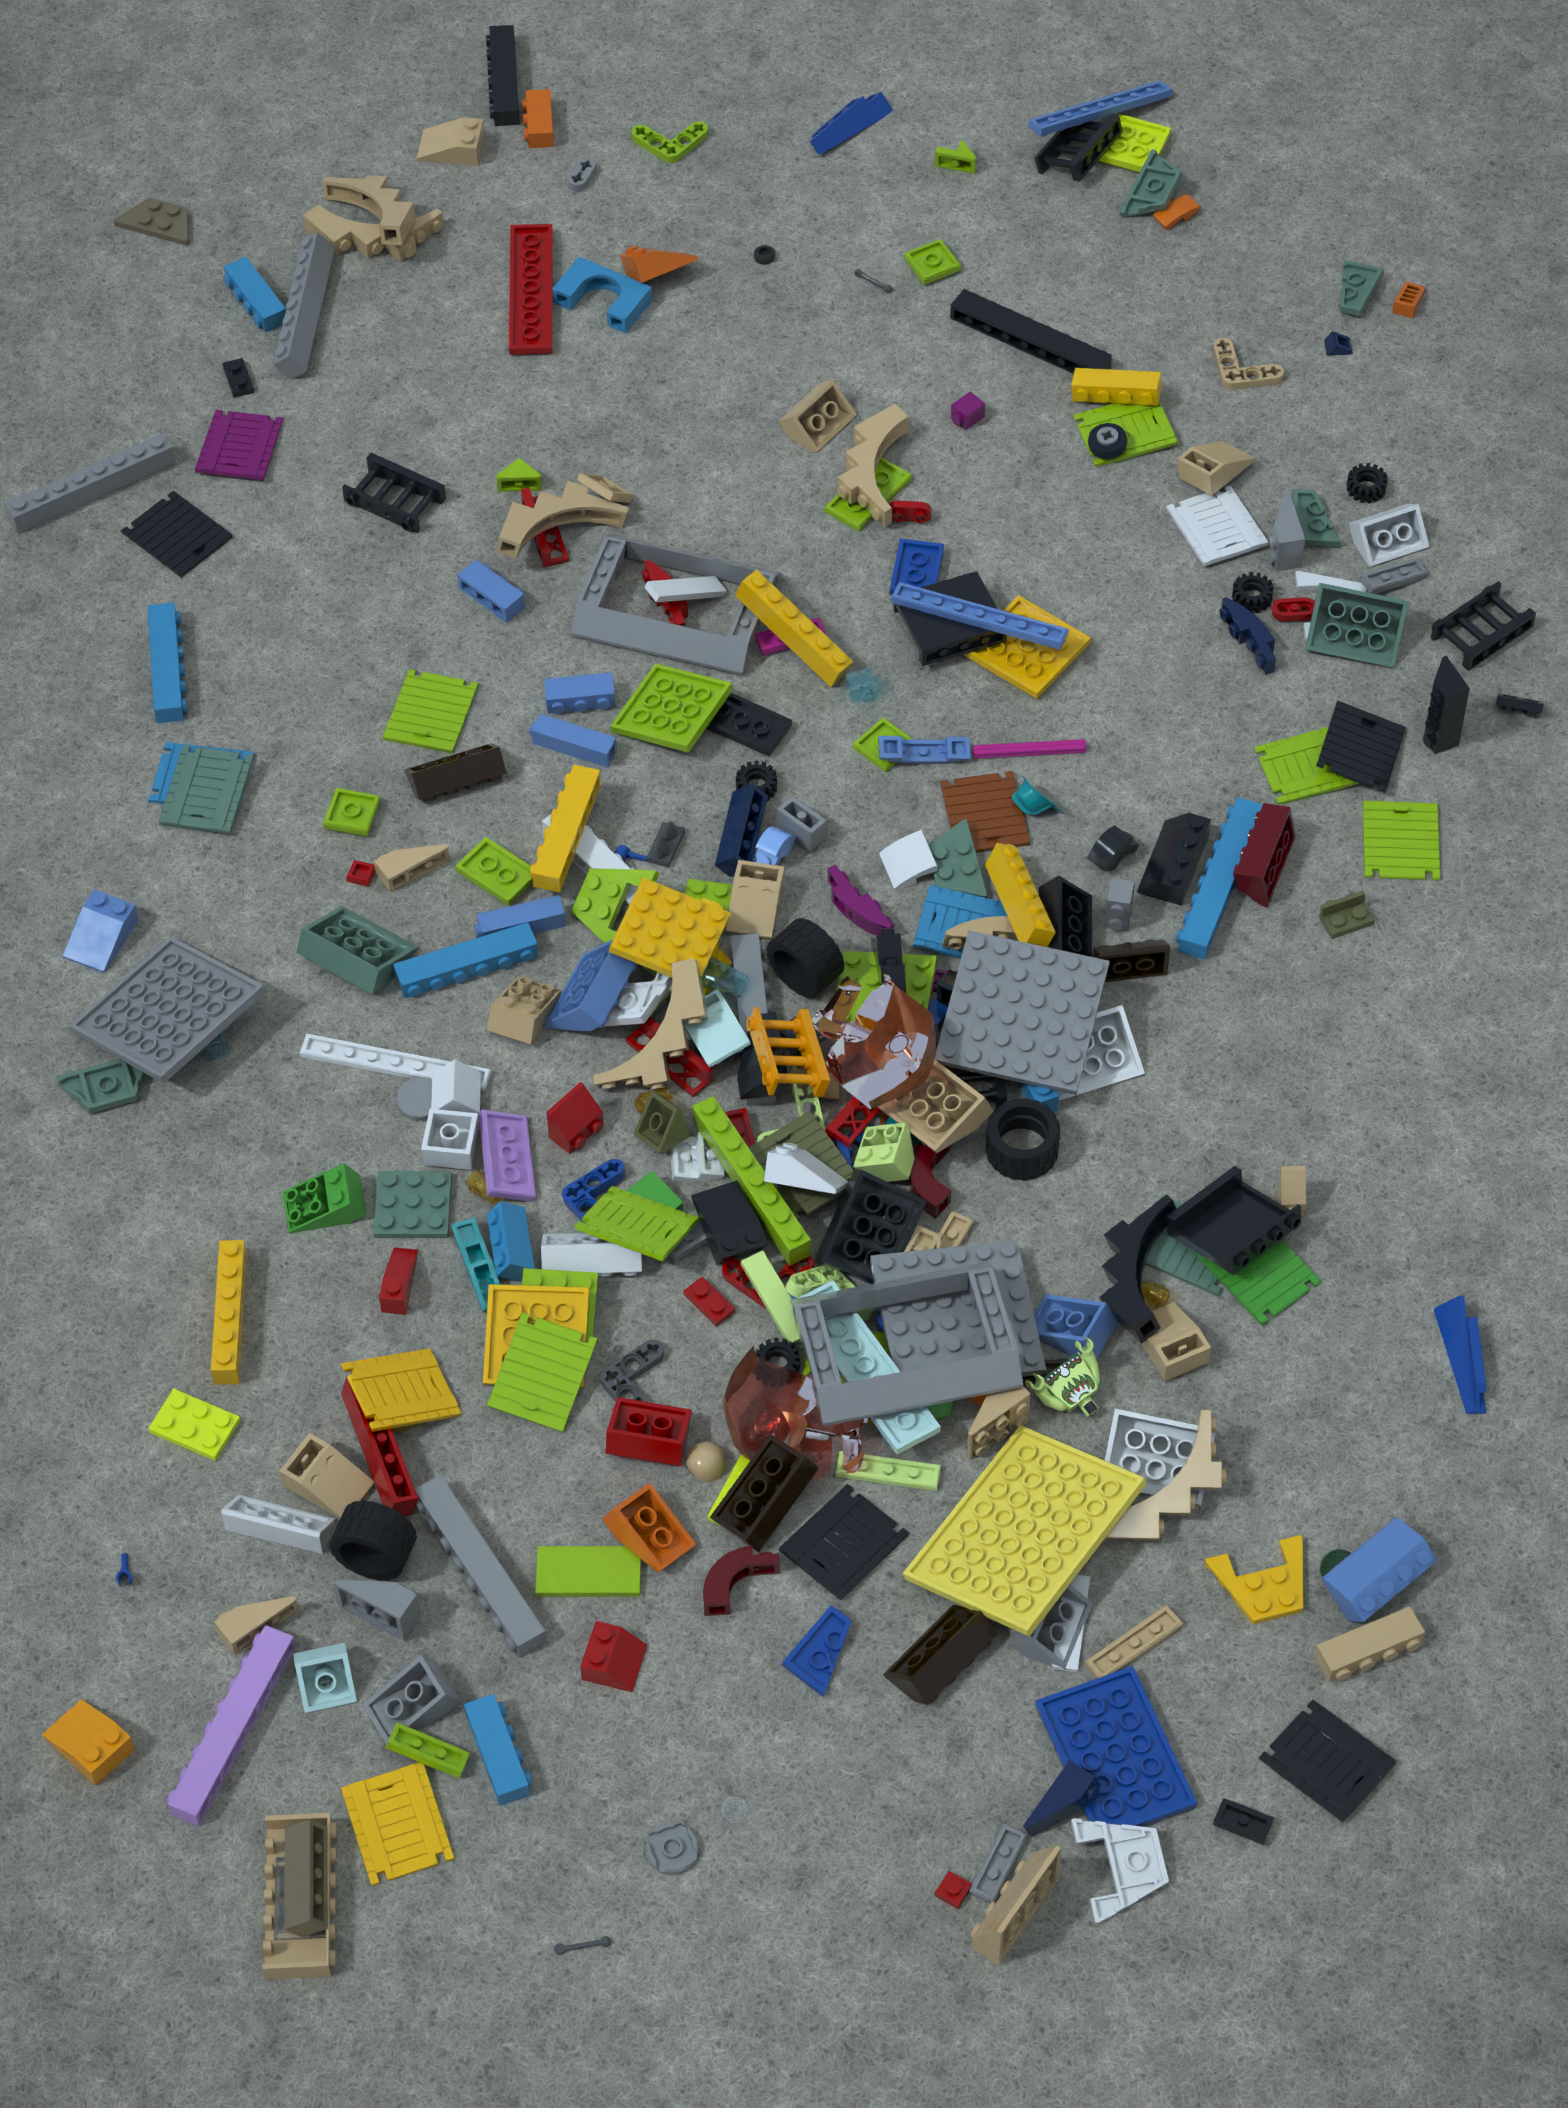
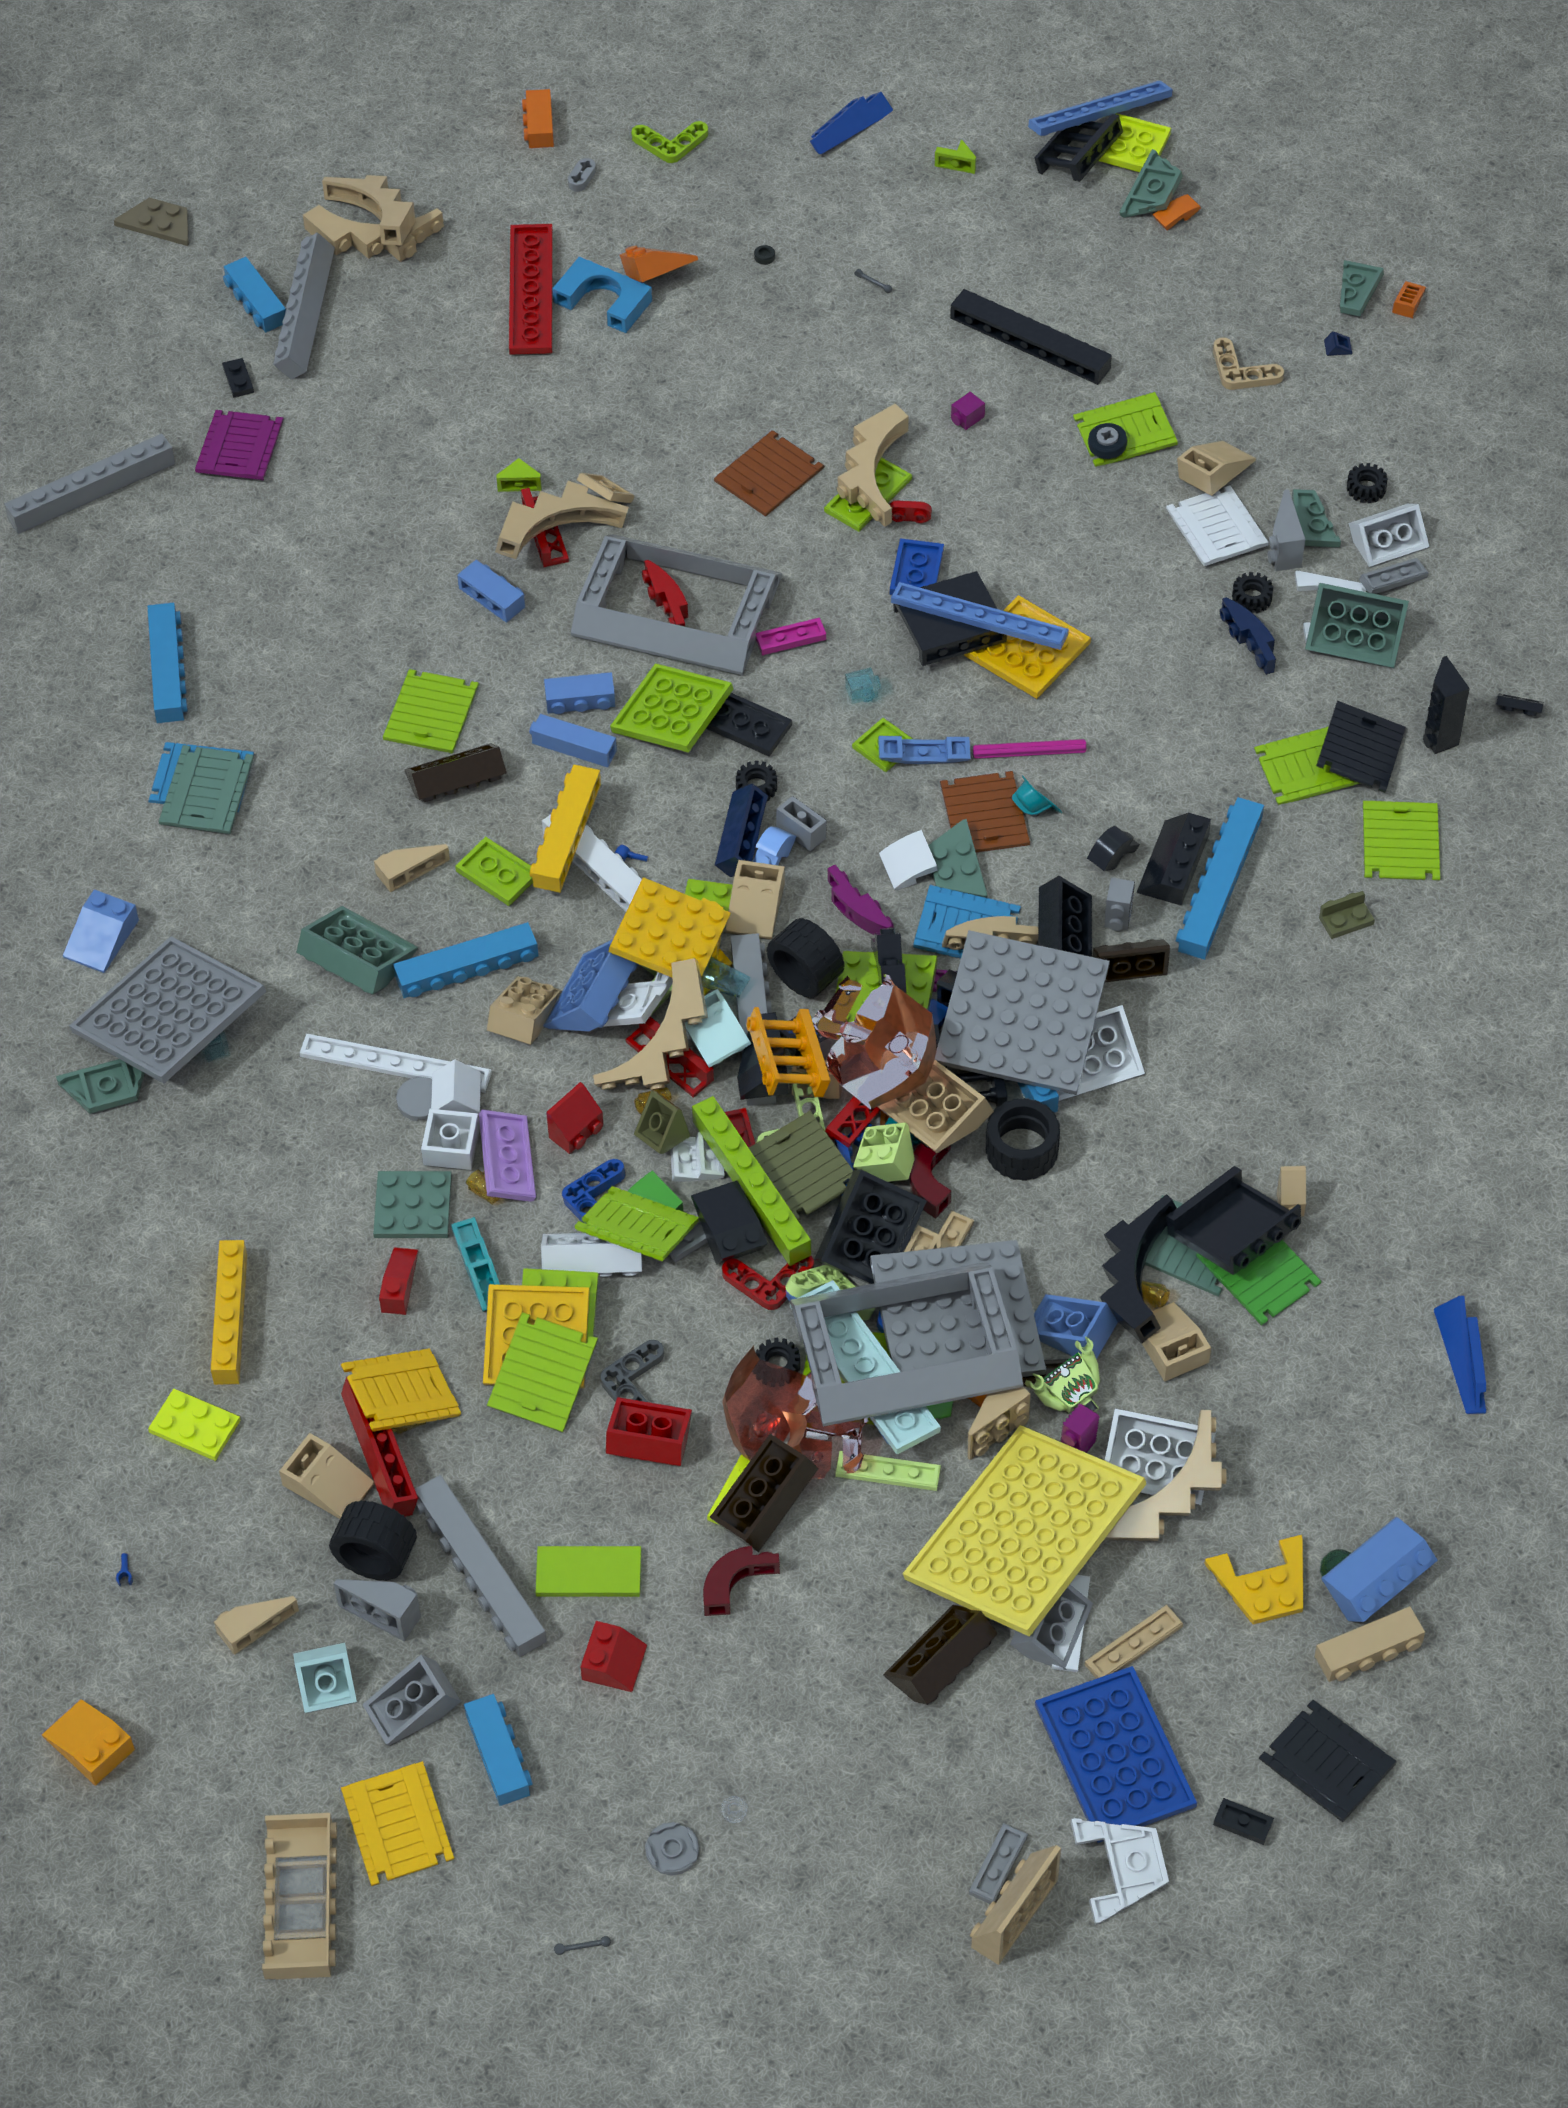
(177, 534): black door -> none
(231, 1725): lavender brick -> none
(277, 1523): white slope -> none
(306, 1878): dark tan brick -> none
(325, 1200): bright green slope -> none
(352, 812): lime plate -> none
(361, 873): red tile -> none
(395, 475): black fence -> none
(427, 1750): lime plate -> none
(453, 142): tan slope -> none
(504, 75): black brick -> none
(510, 1240): dark azure brick -> none
(540, 914): medium blue brick -> none
(604, 896): lime wing -> none
(649, 1528): orange slope -> none
(665, 844): dark grey tile -> none
(685, 589): white tile -> none
(706, 1461): tan hair -> none
(709, 1301): red plate -> none
(768, 473): none -> dark orange door
(772, 1294): yellowish green tile -> none
(793, 628): yellow brick -> none
(801, 1169): white slope -> none
(818, 416): tan slope -> none
(818, 1650): blue wing -> none
(845, 1539): black door -> none
(932, 262): lime plate -> none
(953, 1889): red plate -> none
(1019, 895): yellow brick -> none
(1065, 1797): dark blue slope -> none
(1080, 1428): none -> magenta brick
(1116, 386): yellow brick -> none
(1265, 853): dark red slope -> none
(1292, 609): red plate -> none
(1487, 643): black fence -> none

